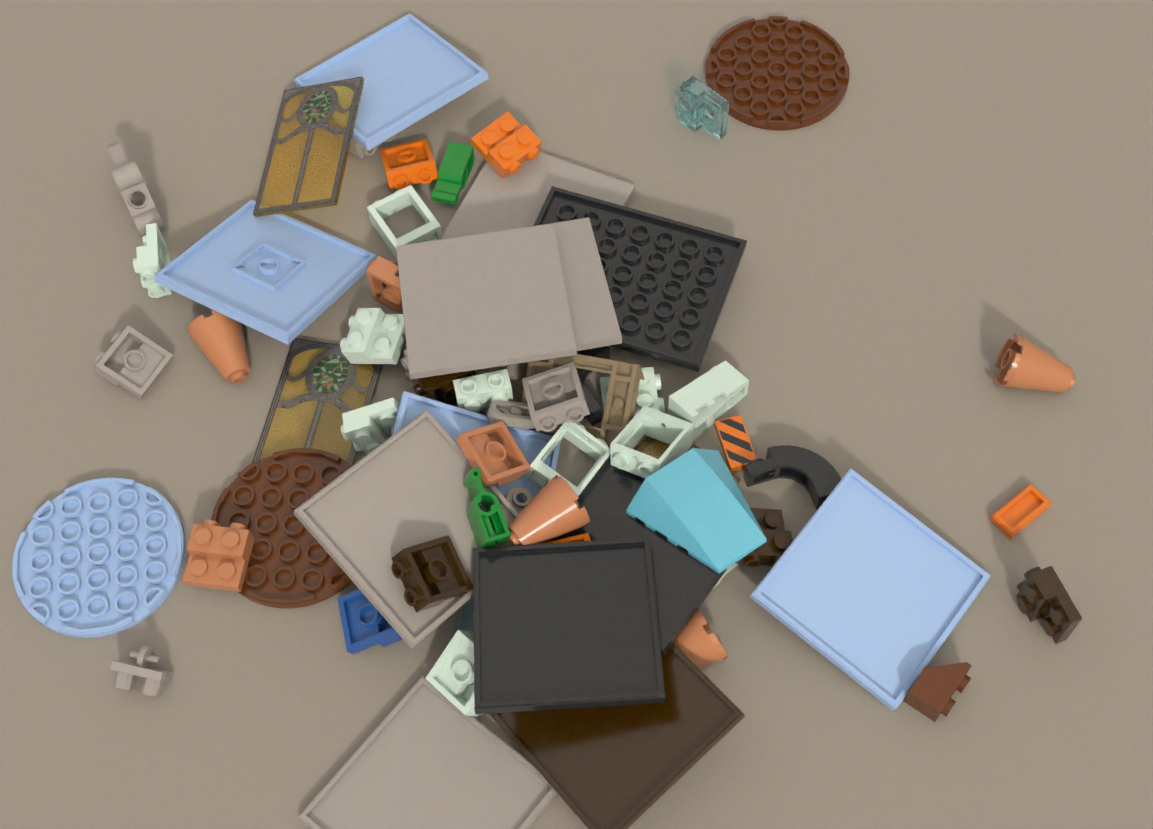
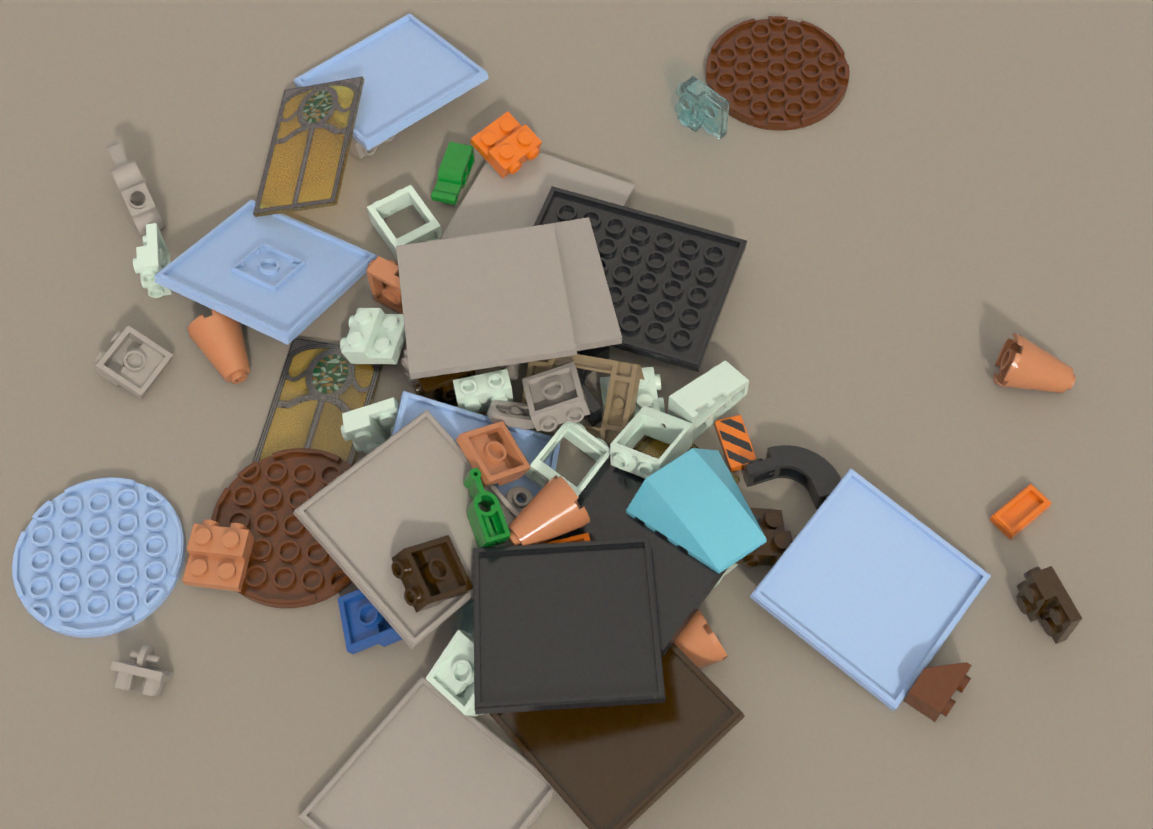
(408, 164): orange plate -> none

